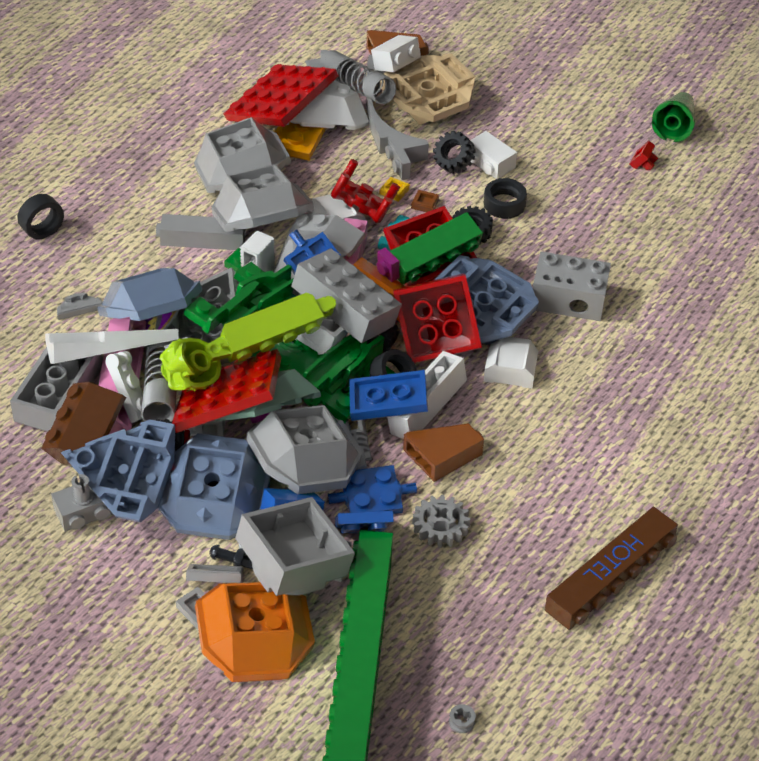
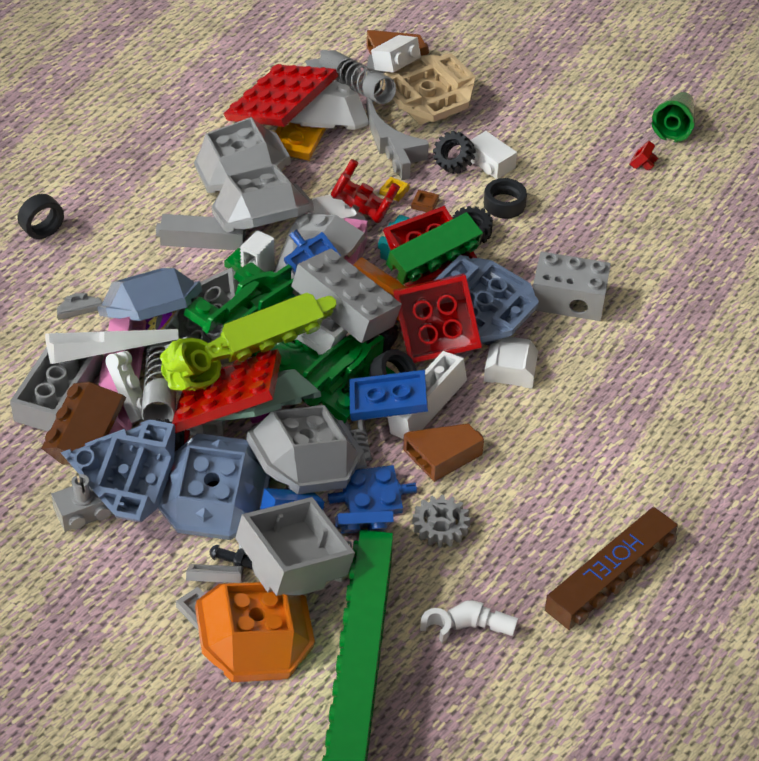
(388, 264): magenta plate -> none
(456, 724): light grey bush -> none
(466, 615): none -> white piece

